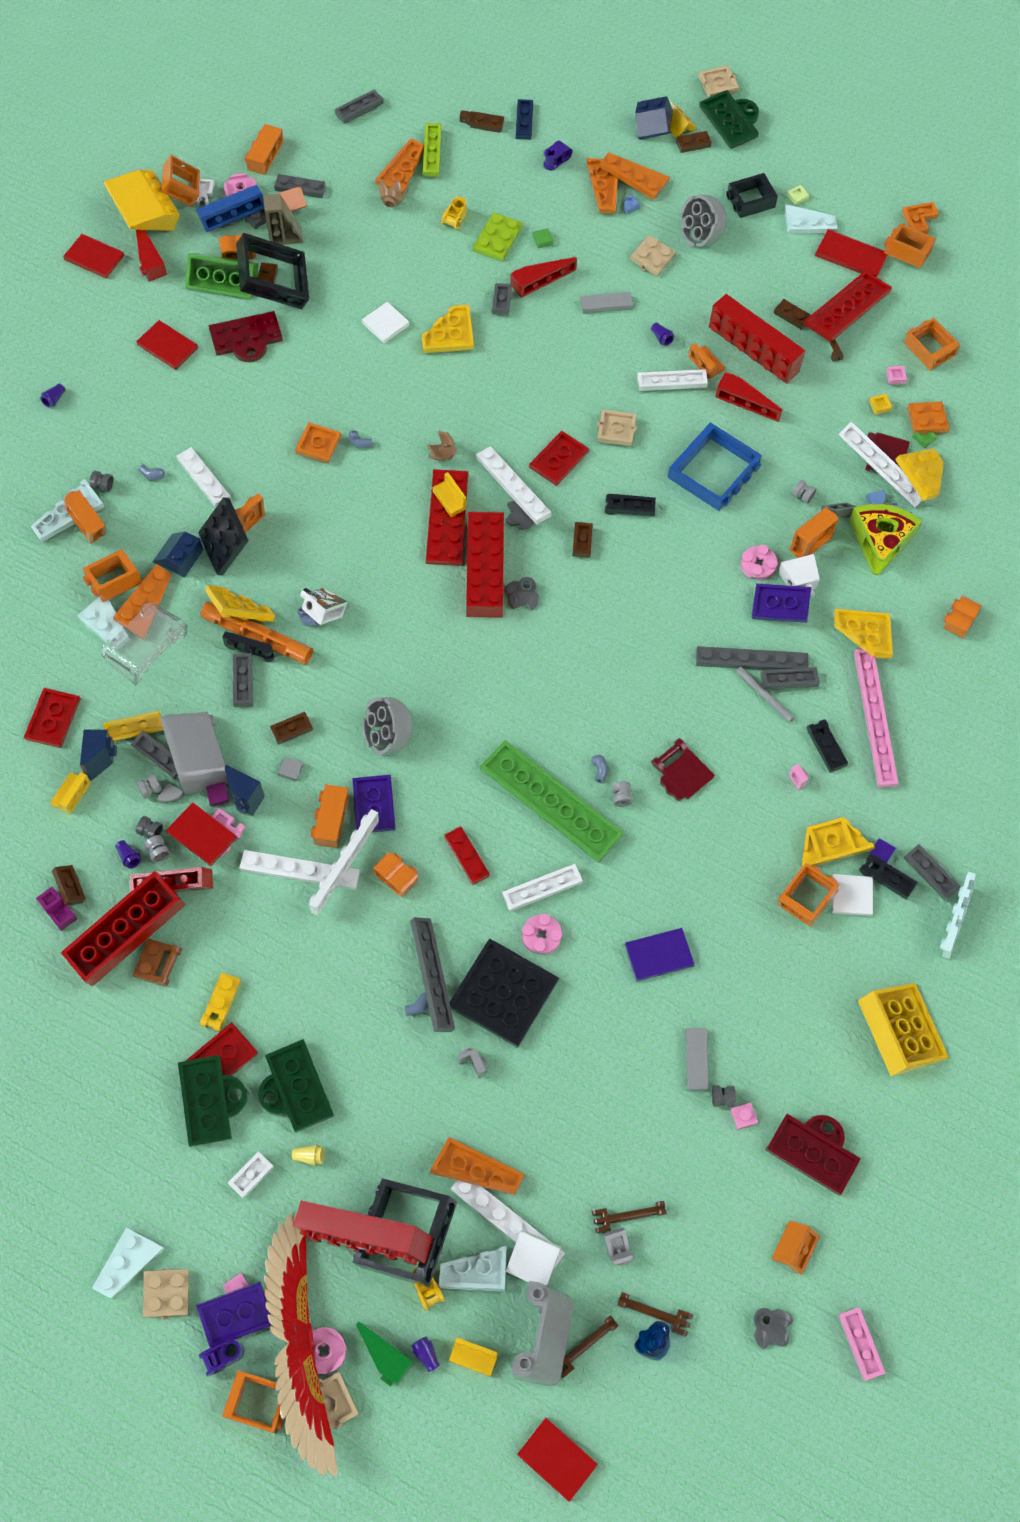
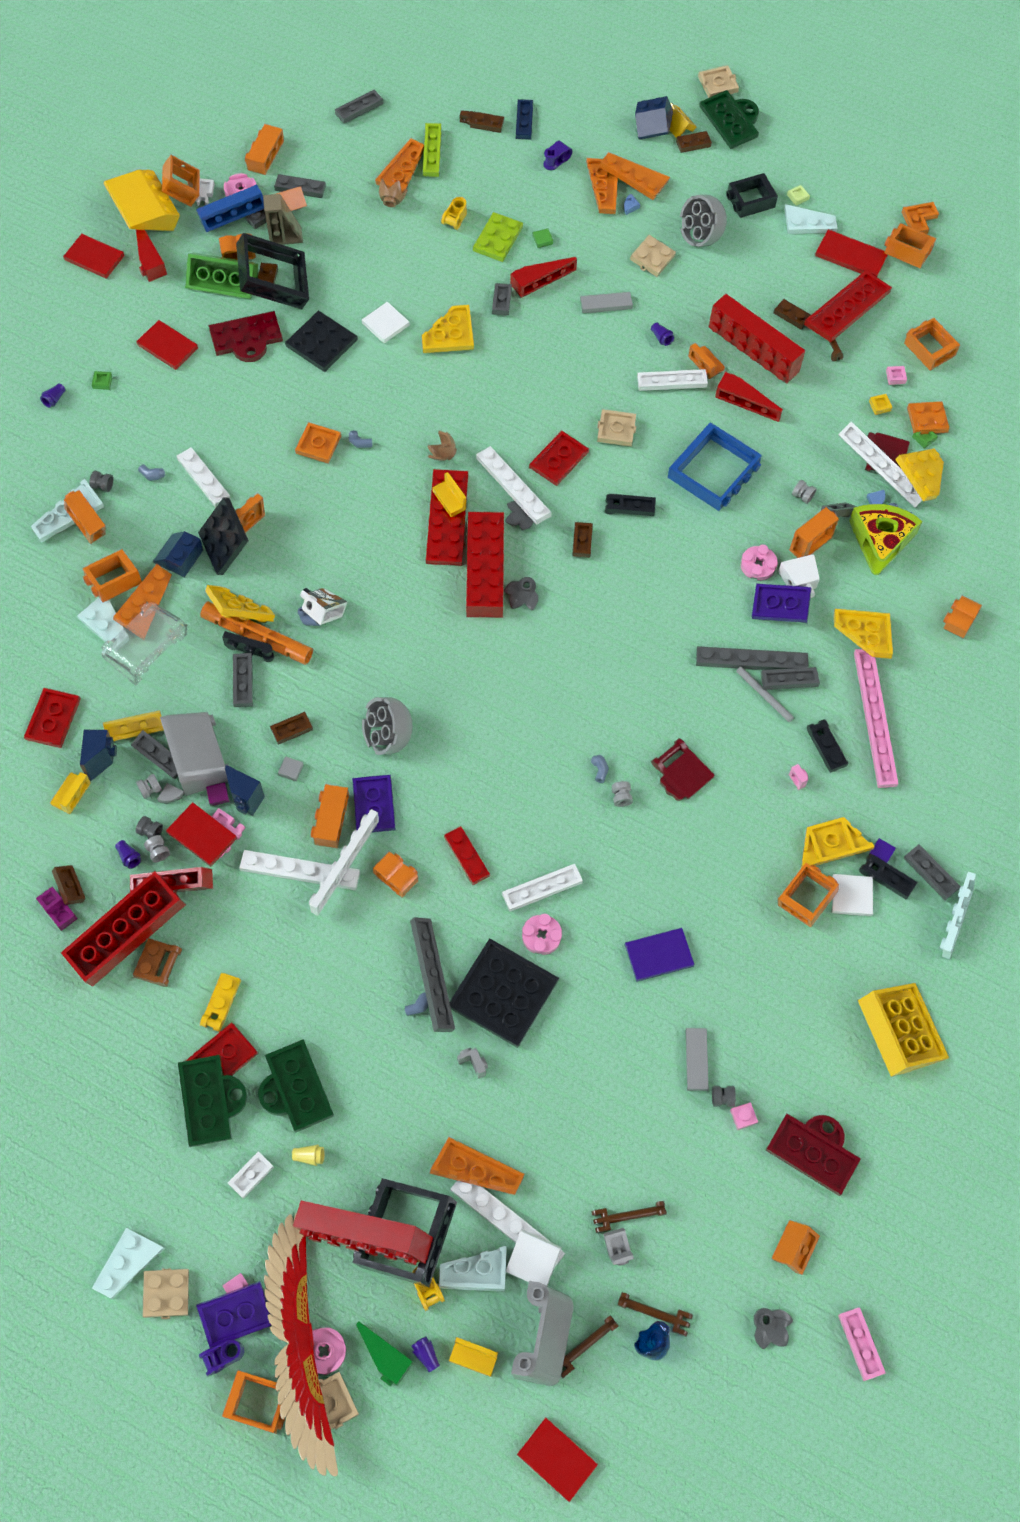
(102, 380): none -> bright green tile
(321, 341): none -> black plate
(551, 801): bright green plate -> none

